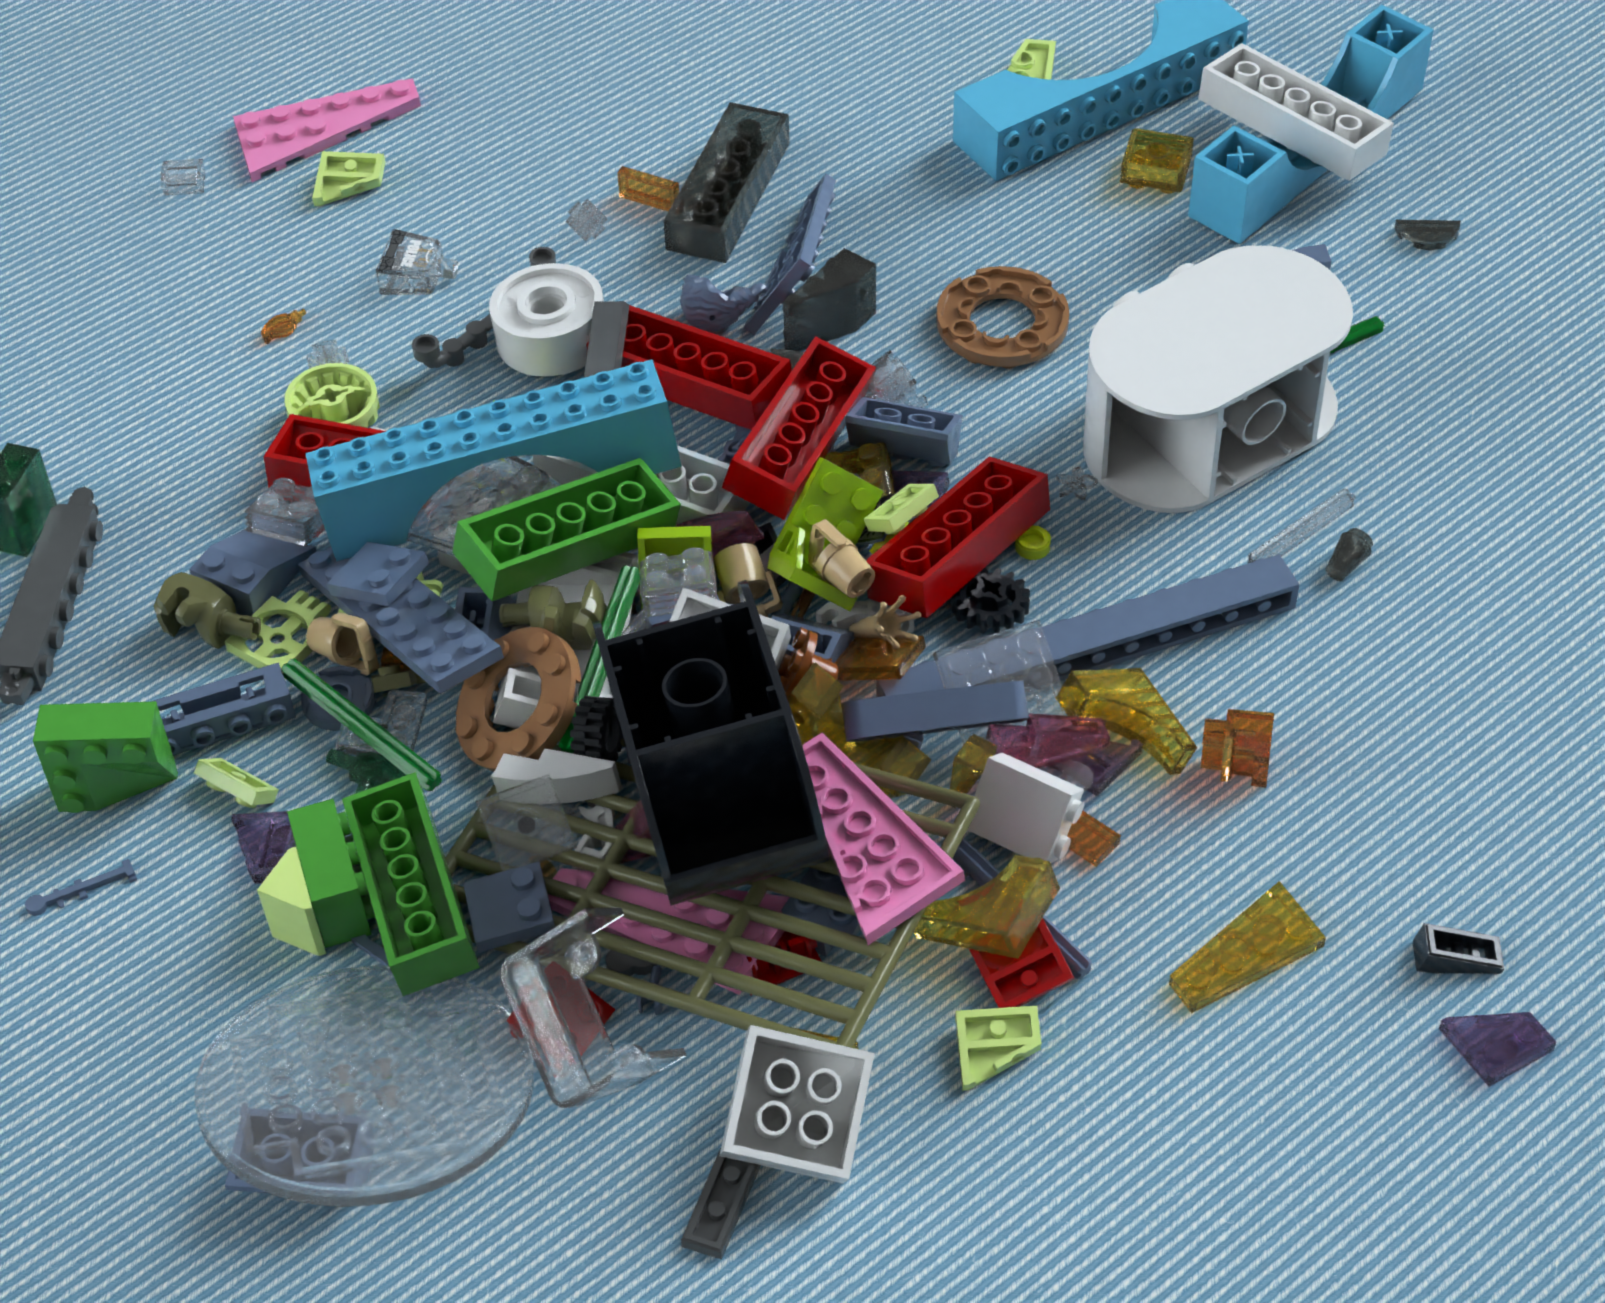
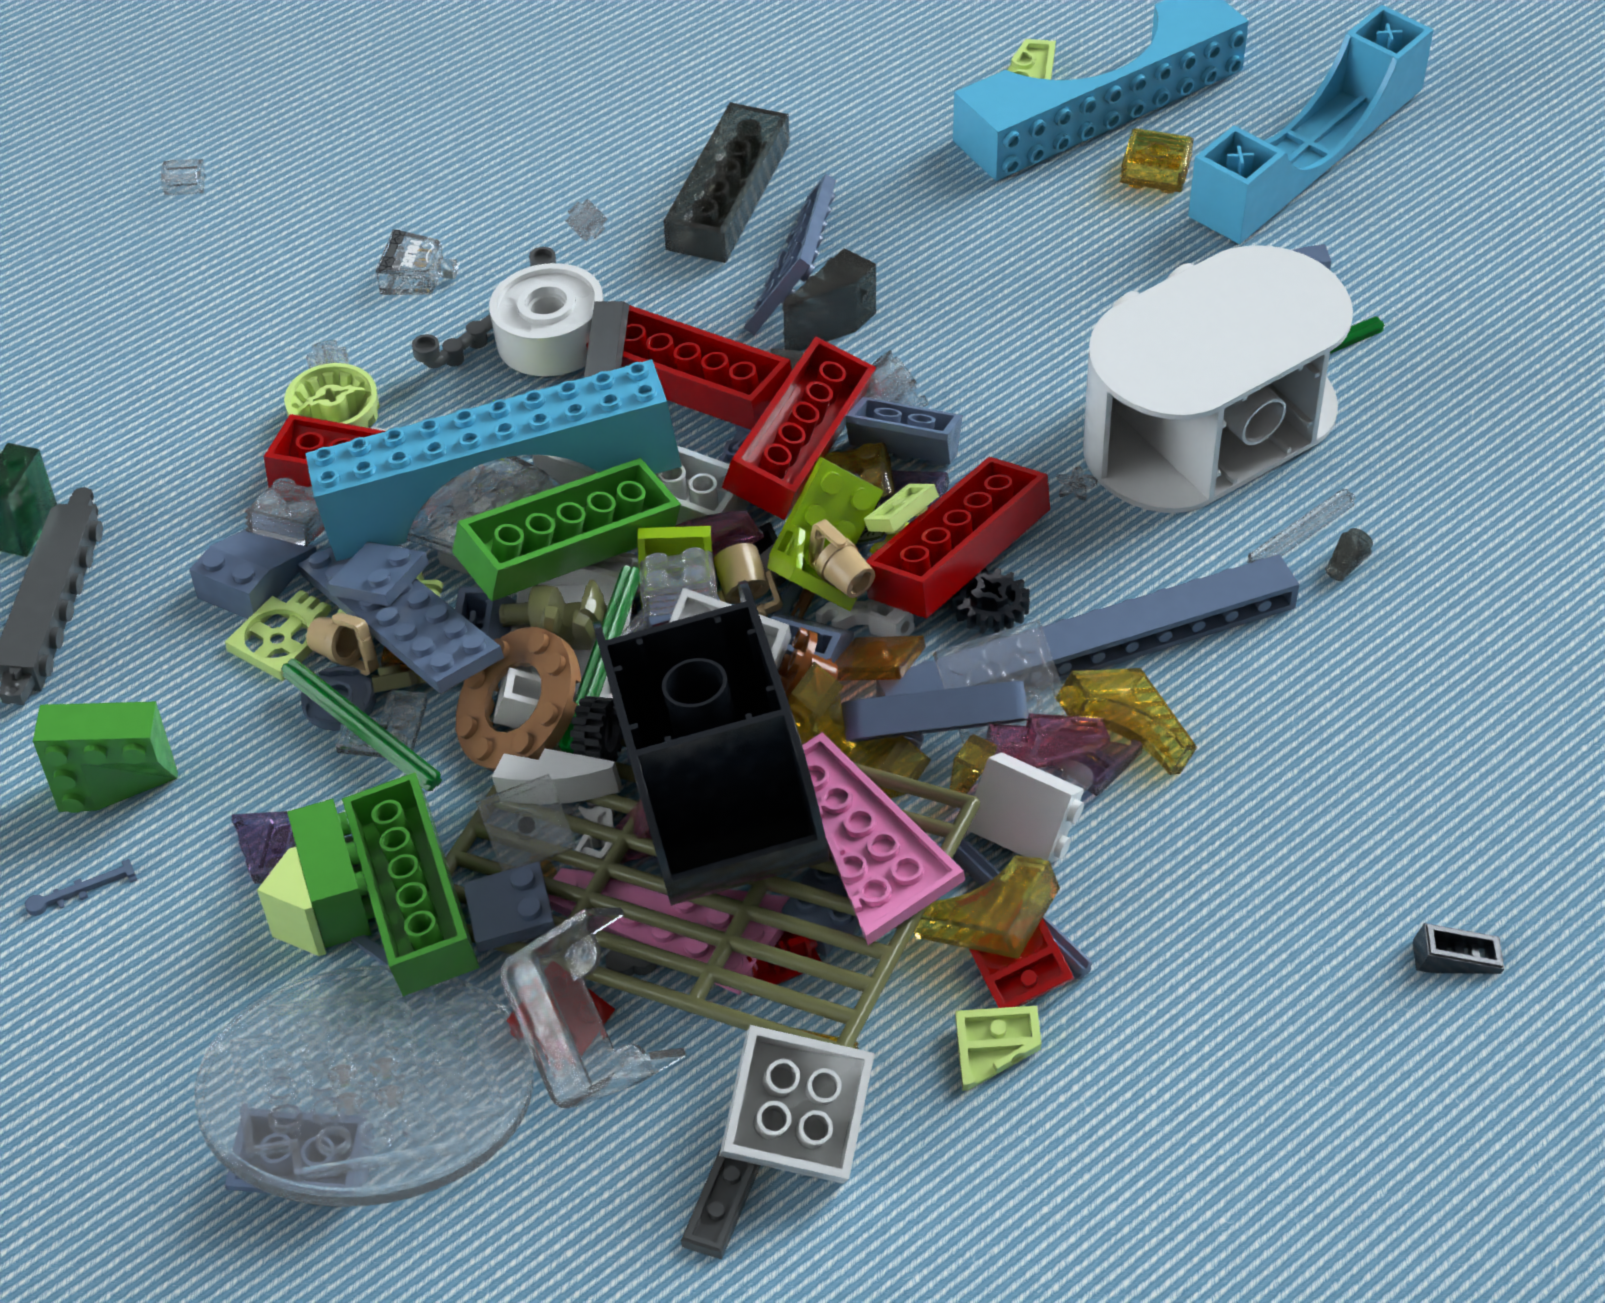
(196, 601): olive piece -> none
(221, 712): sand blue brick -> none
(229, 778): yellowish green plate -> none
(281, 325): clear orange piece -> none
(311, 126): bright pink wing -> none
(346, 175): yellowish green wing -> none
(365, 769): clear green piece -> none
(647, 188): clear orange tile -> none
(654, 978): sand blue hand -> none
(712, 309): sand blue hair -> none
(885, 624): tan piece -> none
(1002, 282): medium nougat plate -> none
(1033, 543): neon yellow tile -> none
(1092, 839): clear orange tile -> none
(1239, 745): clear orange hips -> none
(1249, 948): clear yellow wing -> none
(1295, 111): white brick -> none
(1428, 233): clear smoke tile -> none
(1498, 1042): clear purple wing -> none

